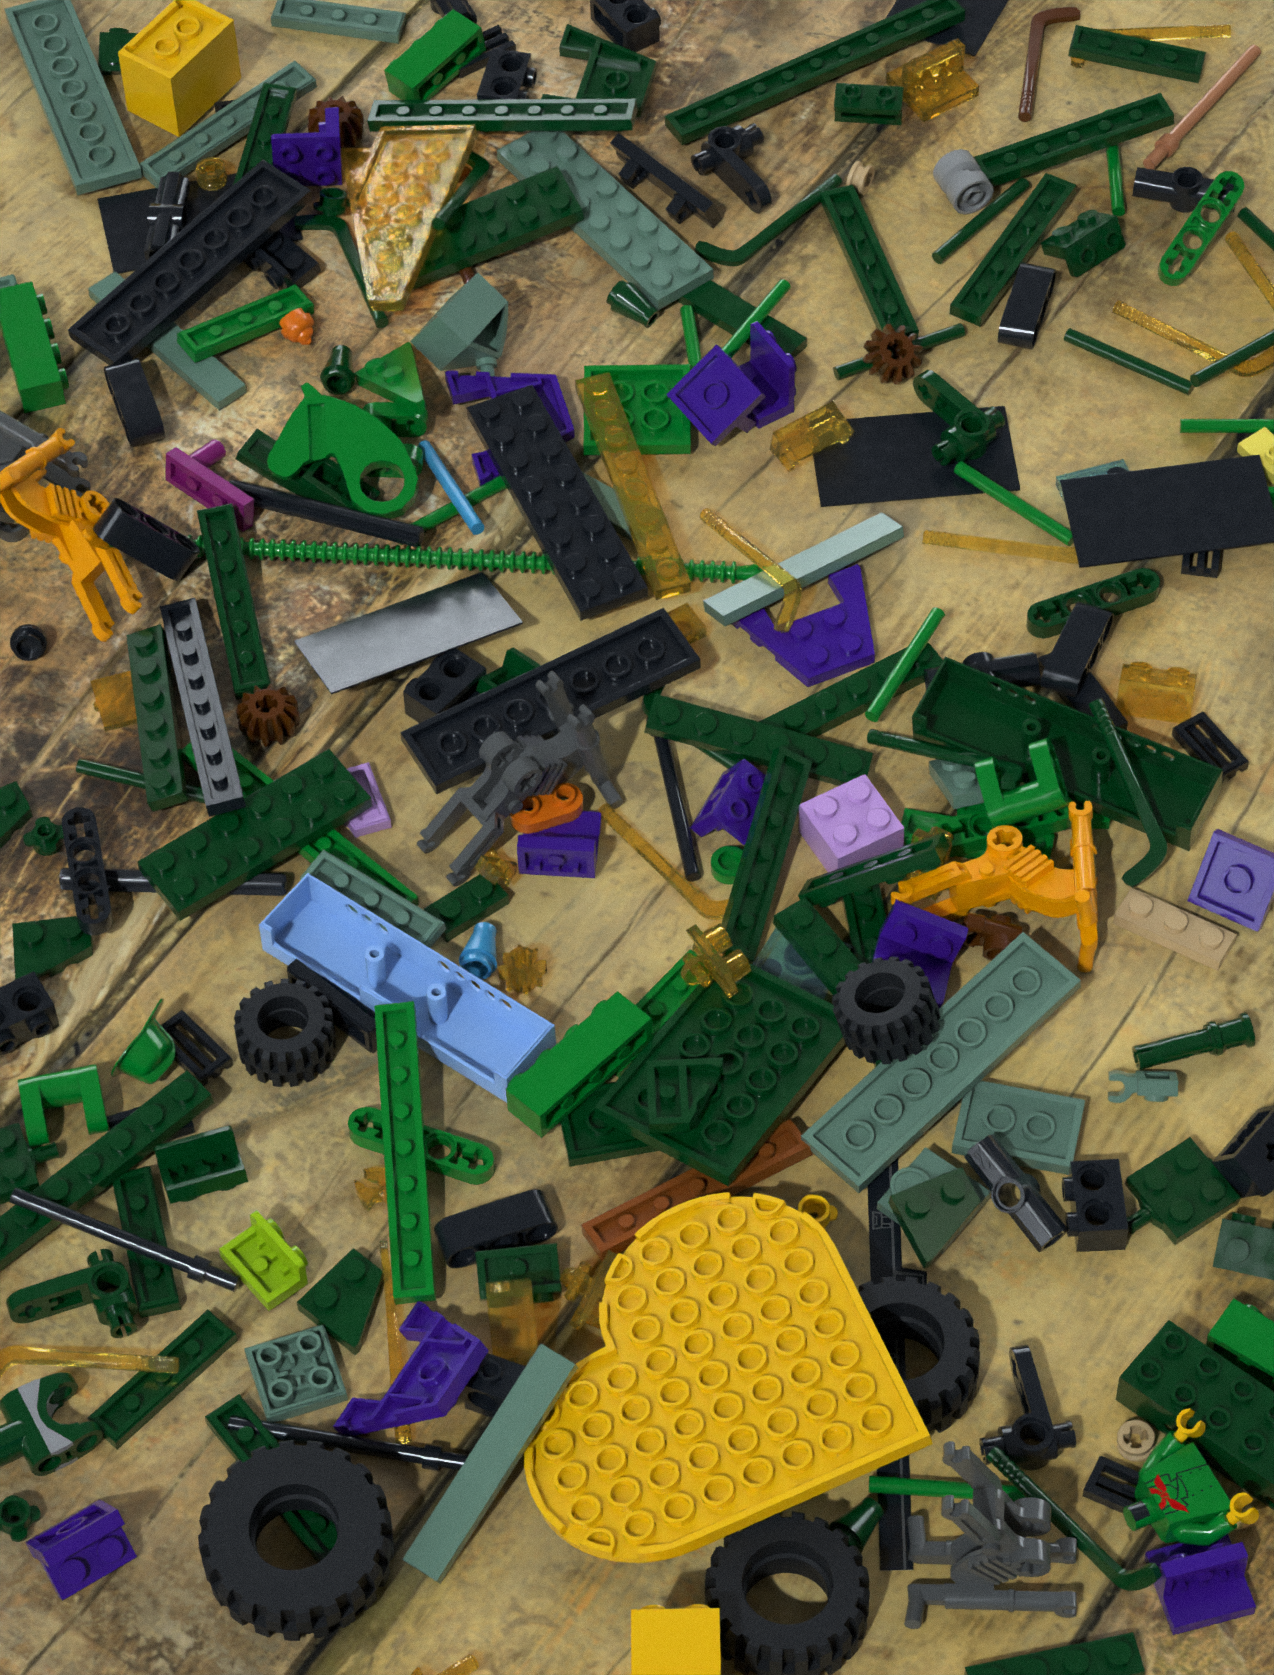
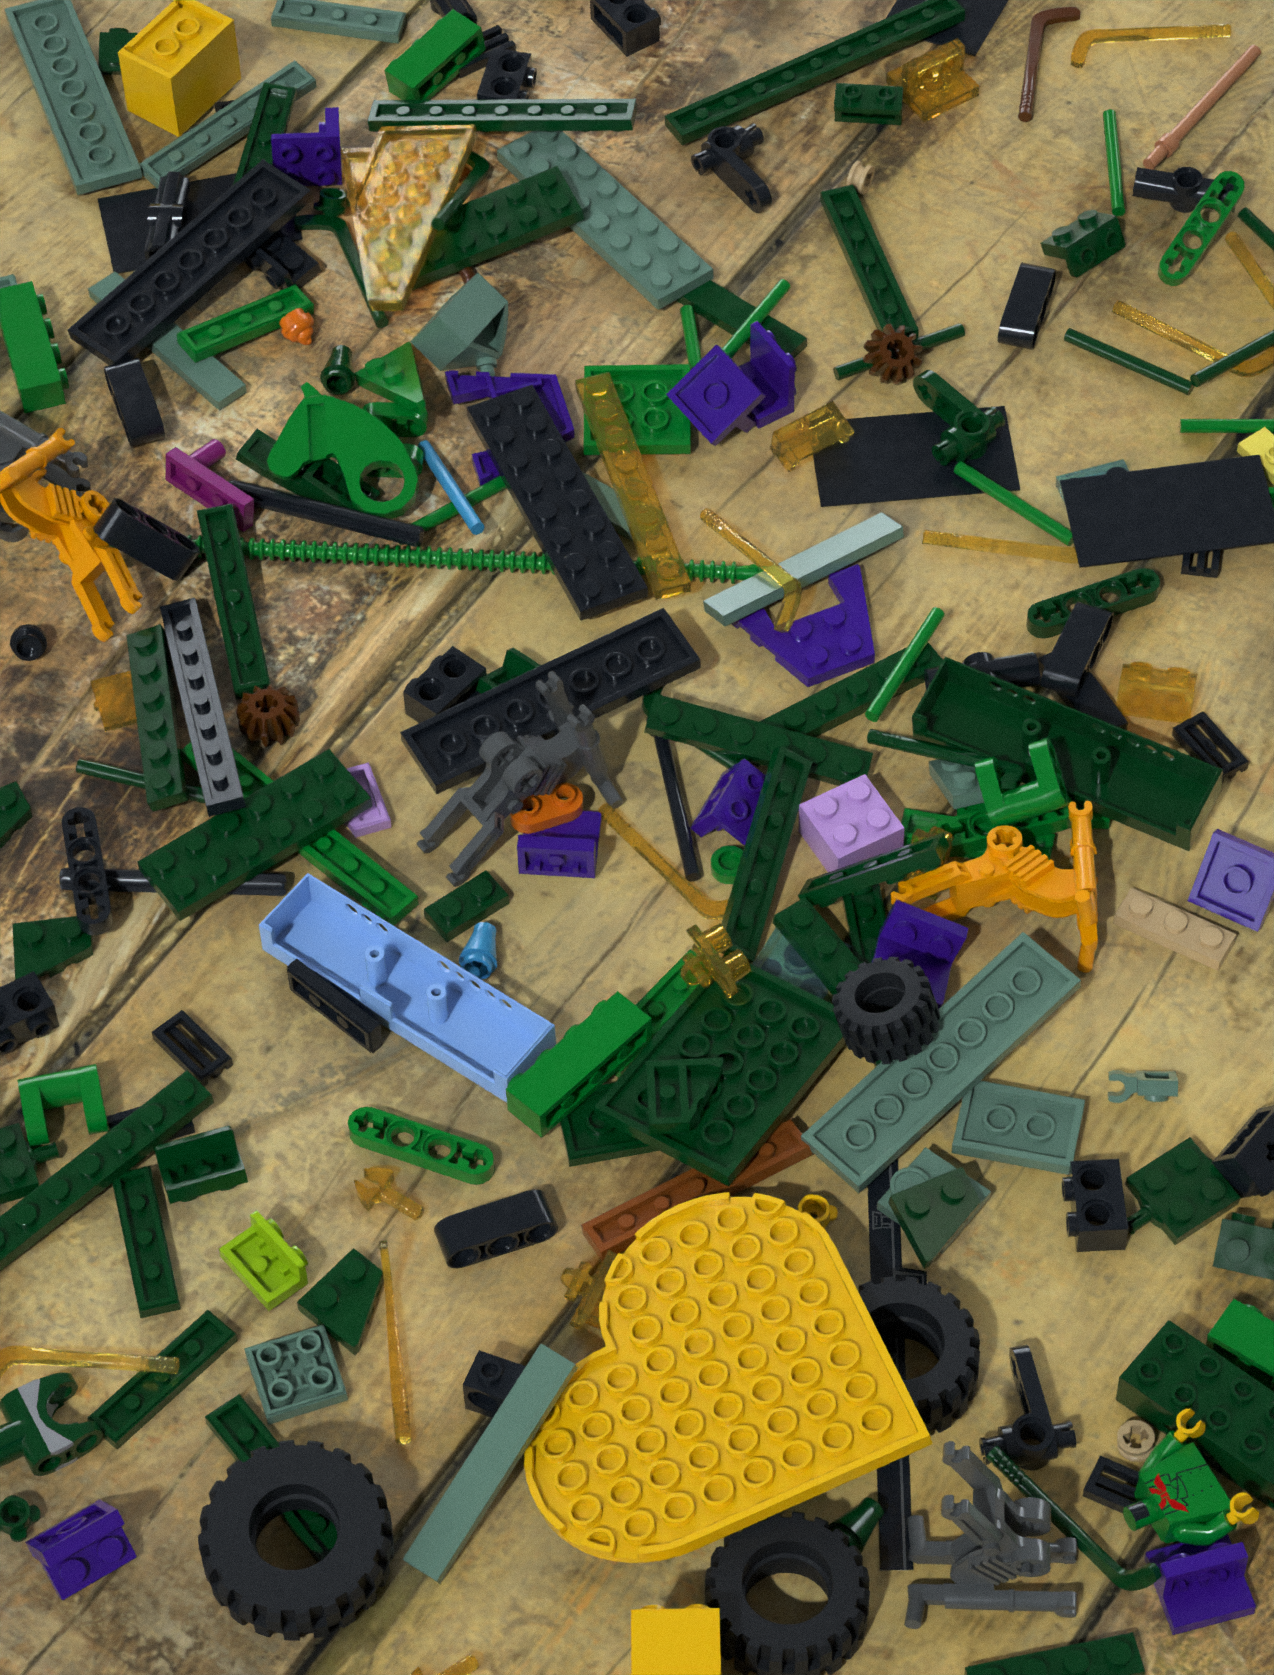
(42, 844): dark green plate -> none
(78, 1290): dark green piece -> none
(148, 1053): green piece -> none
(198, 1268): black bar -> none
(211, 165): clear yellow bush -> none
(285, 1058): black tyre -> none
(350, 119): reddish brown gear -> none
(376, 898): sand green tile -> none
(404, 1153): green plate -> none
(407, 632): piece -> none
(427, 1382): dark purple wing -> none
(431, 1456): black bar -> none
(493, 867): clear yellow bar -> none
(512, 1319): clear yellow hinge -> none
(522, 969): clear yellow gear -> none
(532, 1262): dark green bracket -> none
(610, 69): dark green wing -> none
(631, 303): dark green cone -> none
(684, 197): black hinge -> none
(688, 623): clear yellow plate -> none
(749, 249): dark green piece -> none
(930, 1488): green bar -> none
(963, 181): light grey wheel -> none
(980, 220): dark green bar -> none
(990, 933): reddish brown plate -> none
(1012, 248): dark green plate -> none
(1032, 1211): black piece -> none
(1076, 139): dark green plate -> none
(1137, 54): dark green tile -> none
(1158, 844): dark green piece -> none
(1212, 1039): dark green pin -> none

